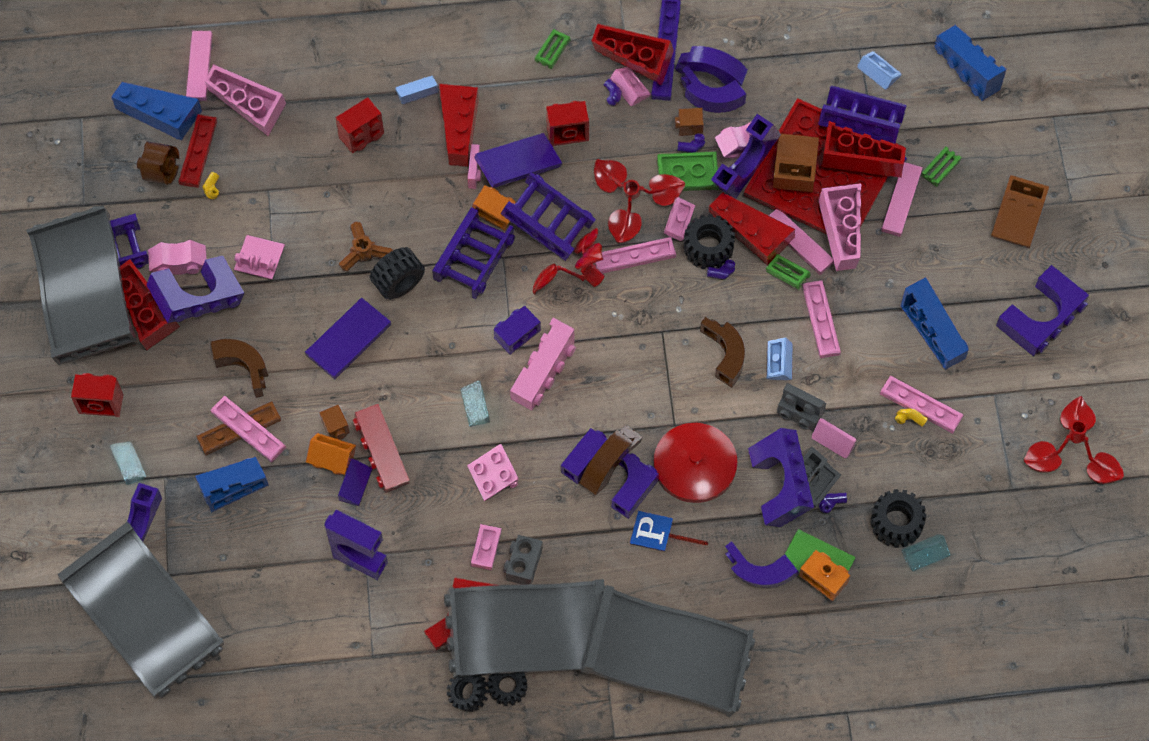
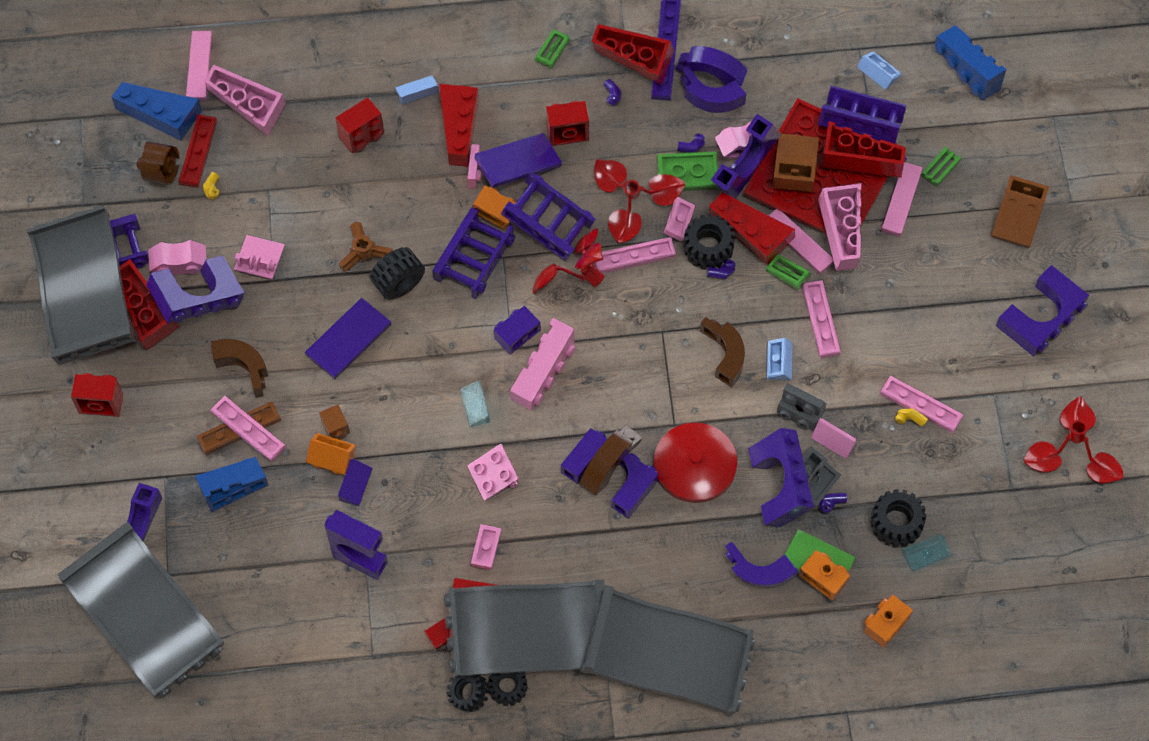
(128, 462): clear light blue slope -> none
(381, 448): wedge -> none
(528, 561): dark grey brick -> none
(630, 85): bright pink slope -> none
(654, 530): blue piece -> none
(689, 121): dark orange brick -> none
(888, 620): none -> orange brick
(933, 323): blue wedge -> none

